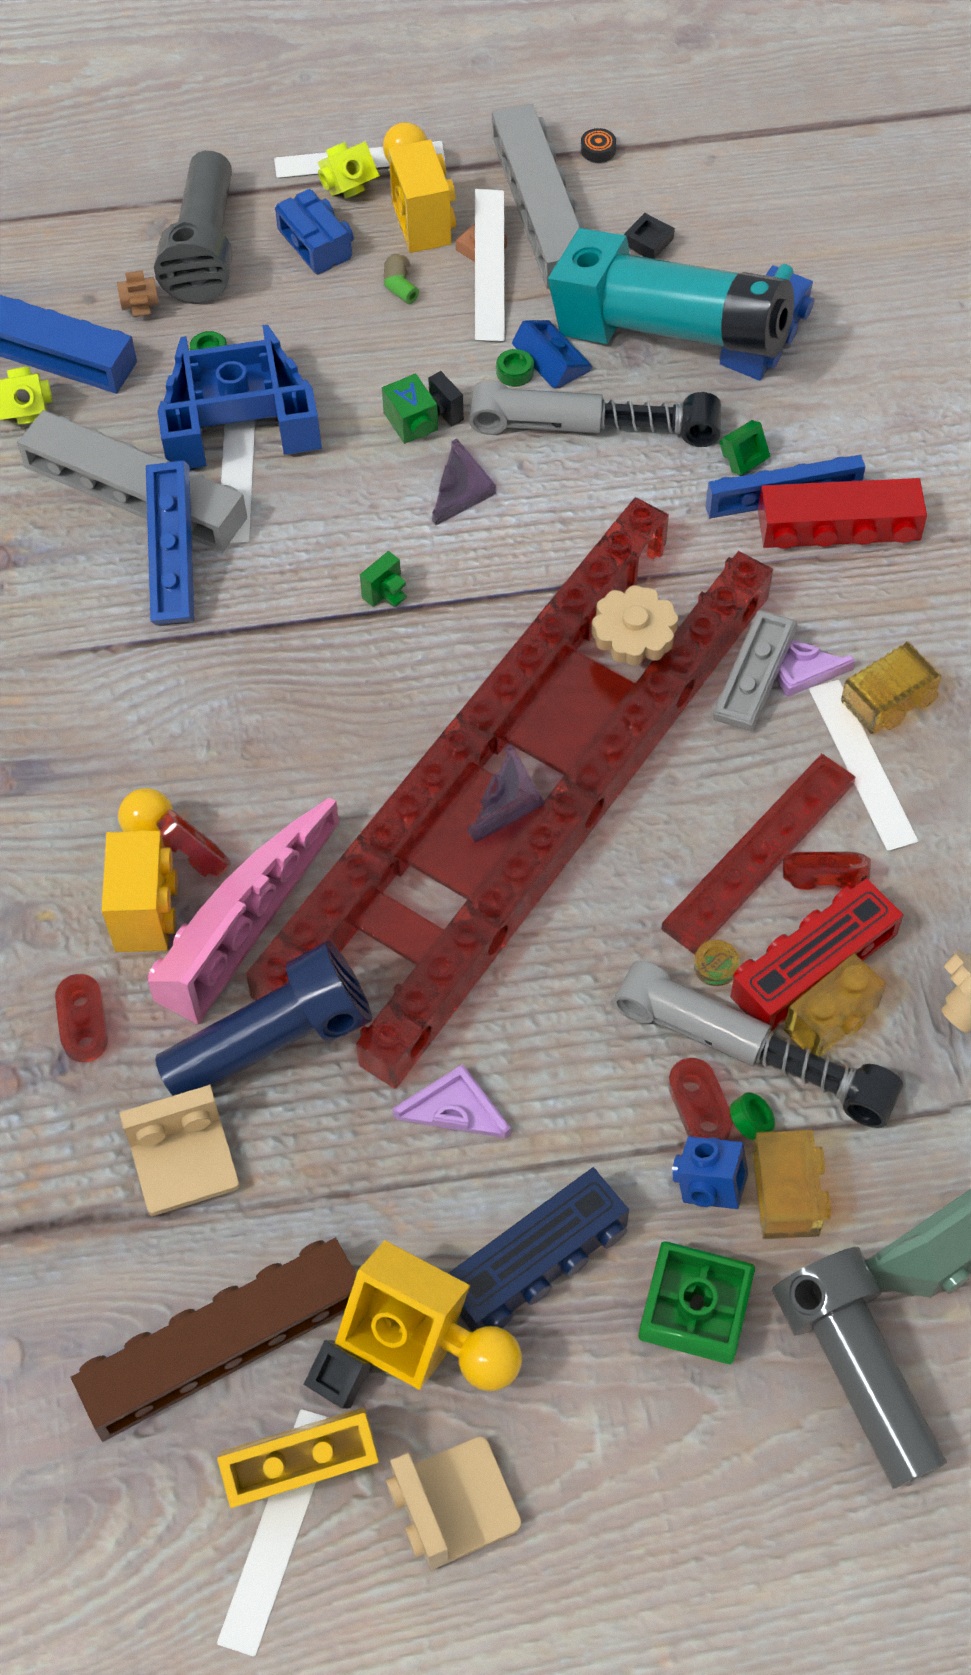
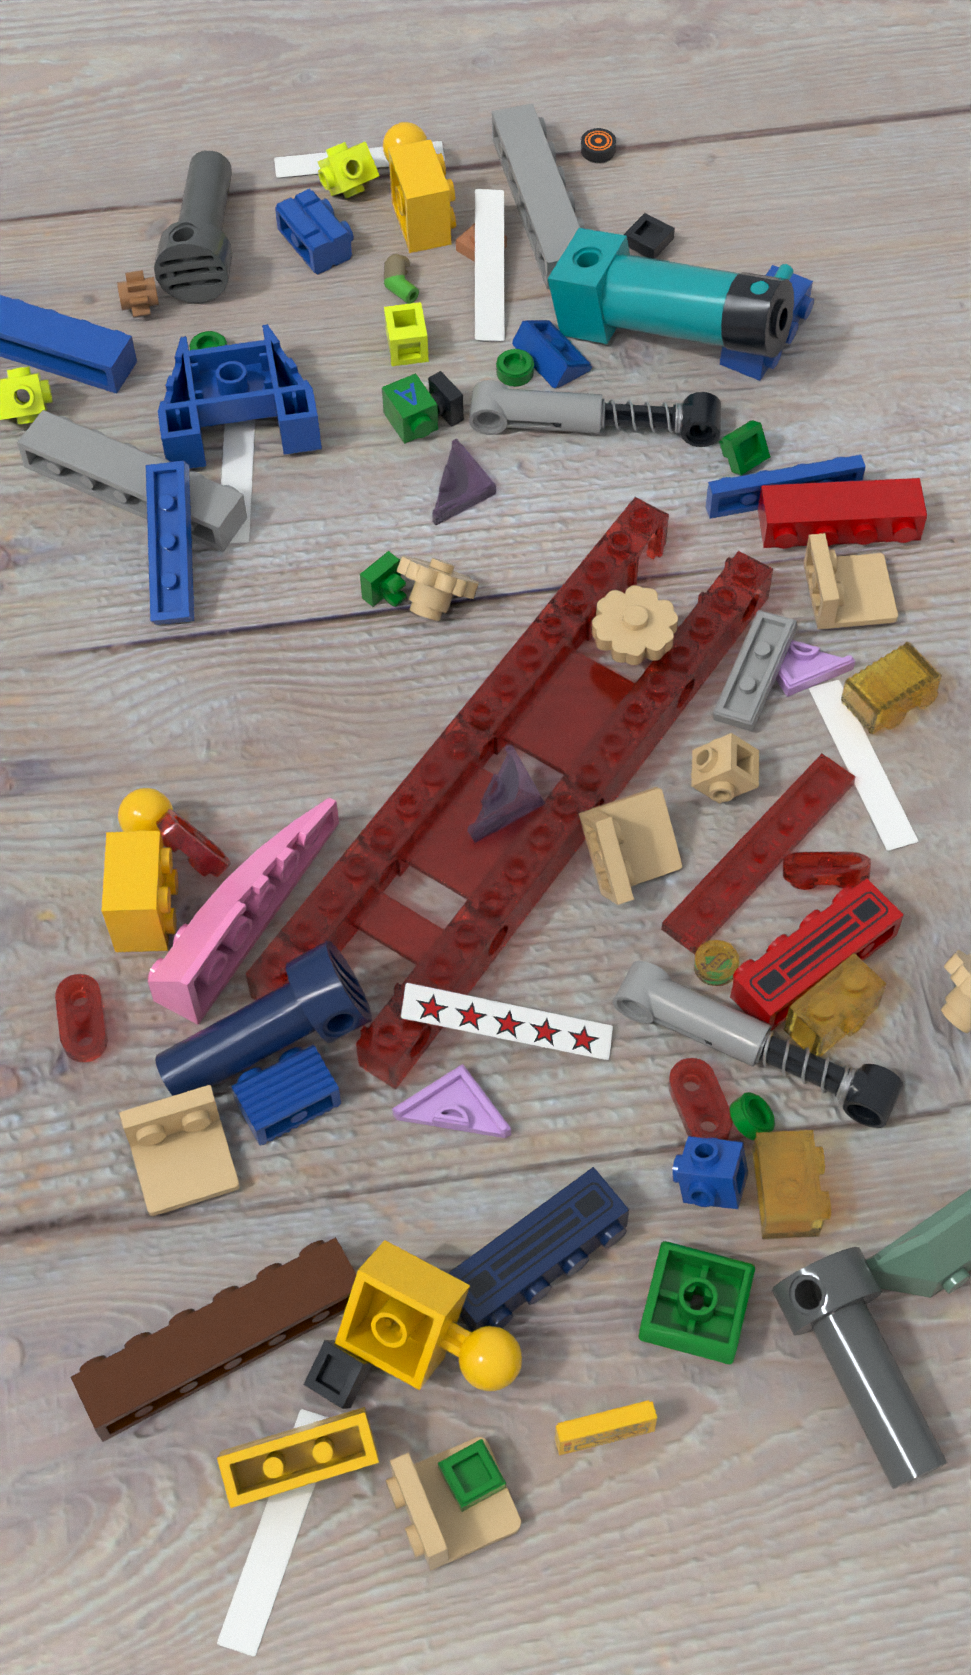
(286, 1093): none -> blue brick
(406, 334): none -> neon yellow brick
(434, 585): none -> tan plant
(471, 1475): none -> green tile
(506, 1021): none -> white sticker
(605, 1427): none -> yellow tile
(630, 843): none -> tan bracket
(725, 768): none -> tan brick
(847, 588): none -> tan bracket

